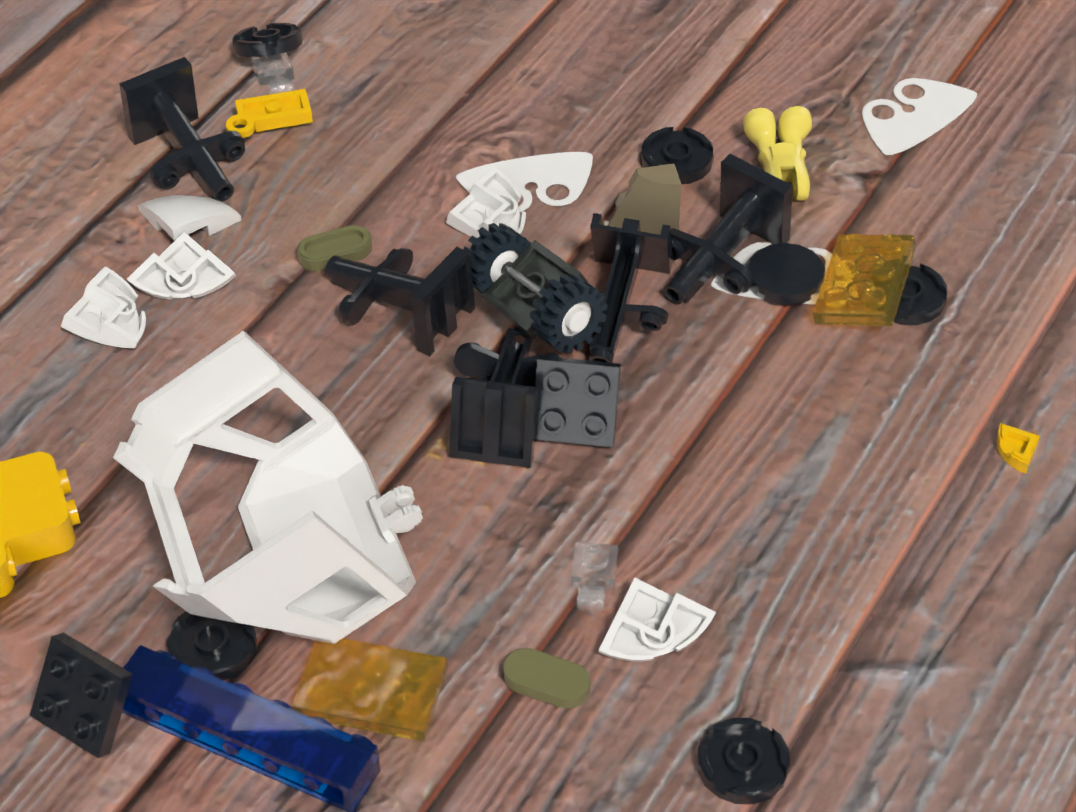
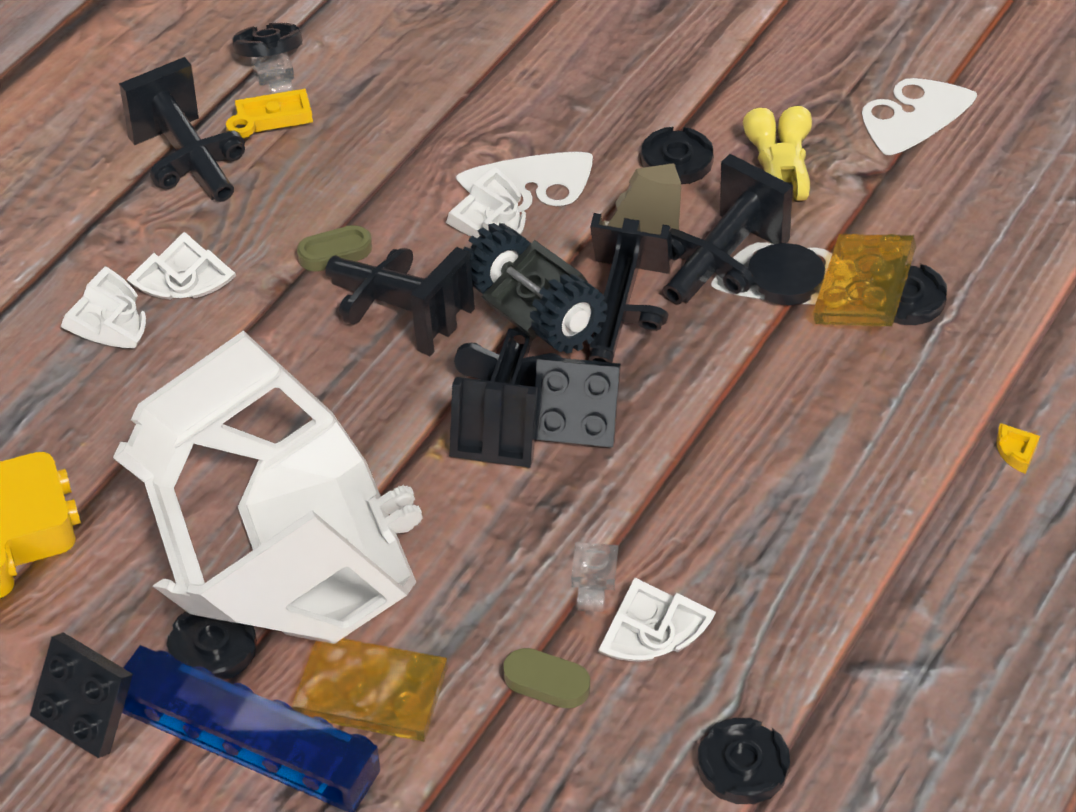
(188, 214): white brick -> none

